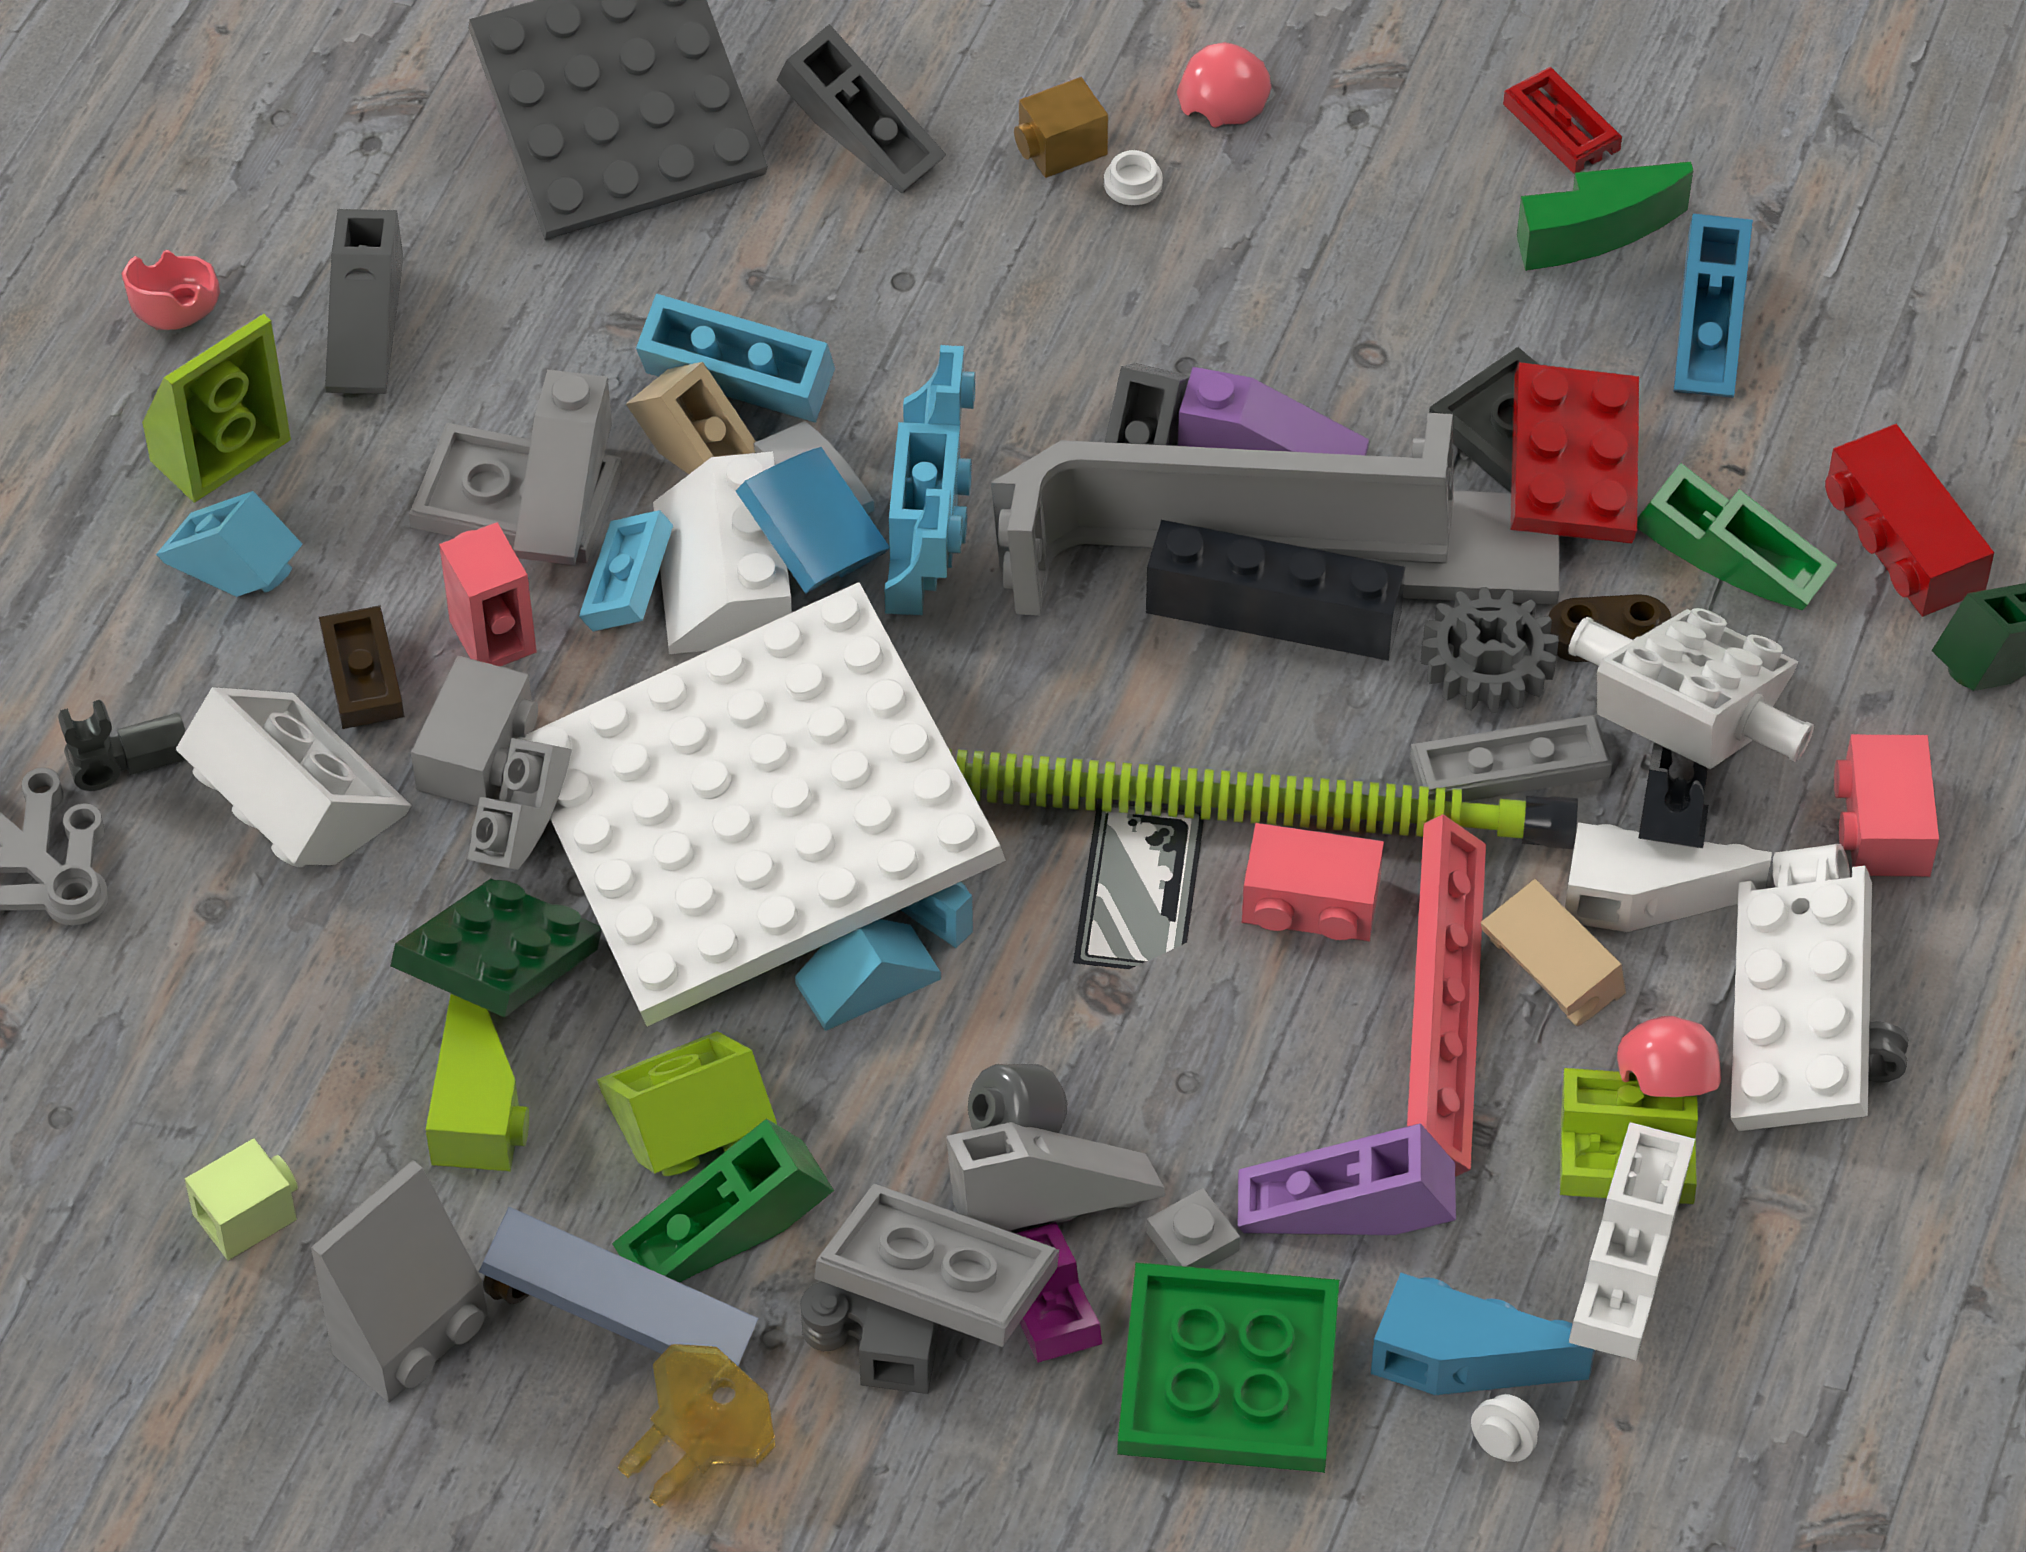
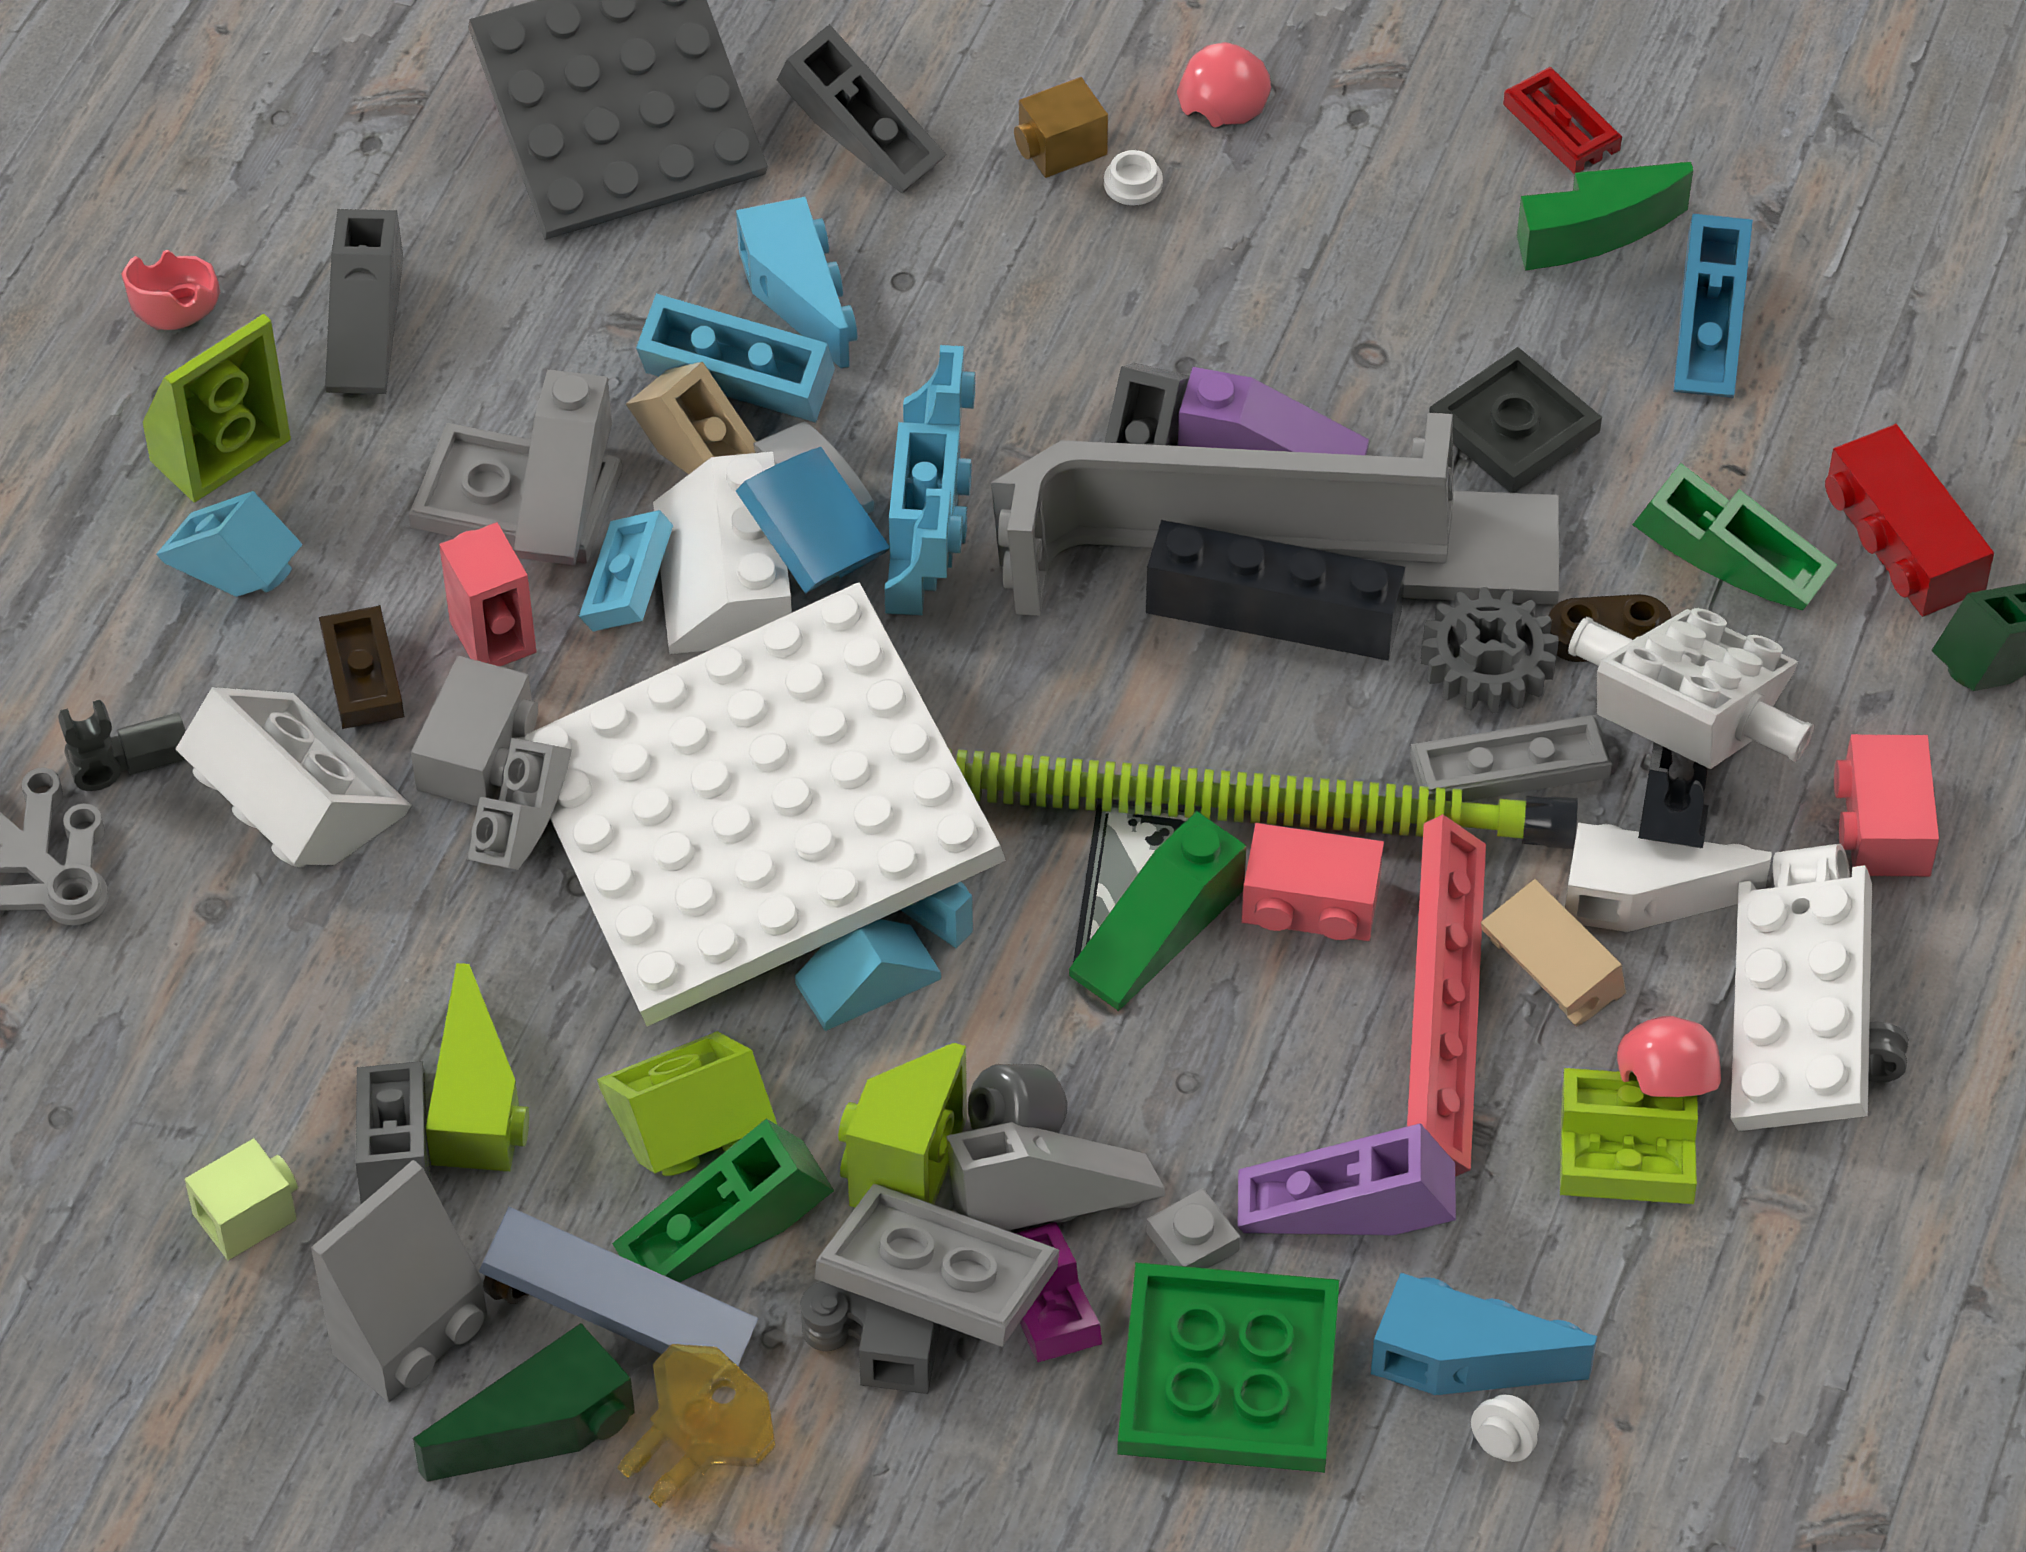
(389, 1123): none -> dark grey slope
(497, 946): dark green plate -> none
(532, 1413): none -> dark green slope
(790, 273): none -> medium azure slope
(902, 1126): none -> lime slope
(1162, 910): none -> green slope
(1575, 453): red plate -> none
(1632, 1241): white slope -> none

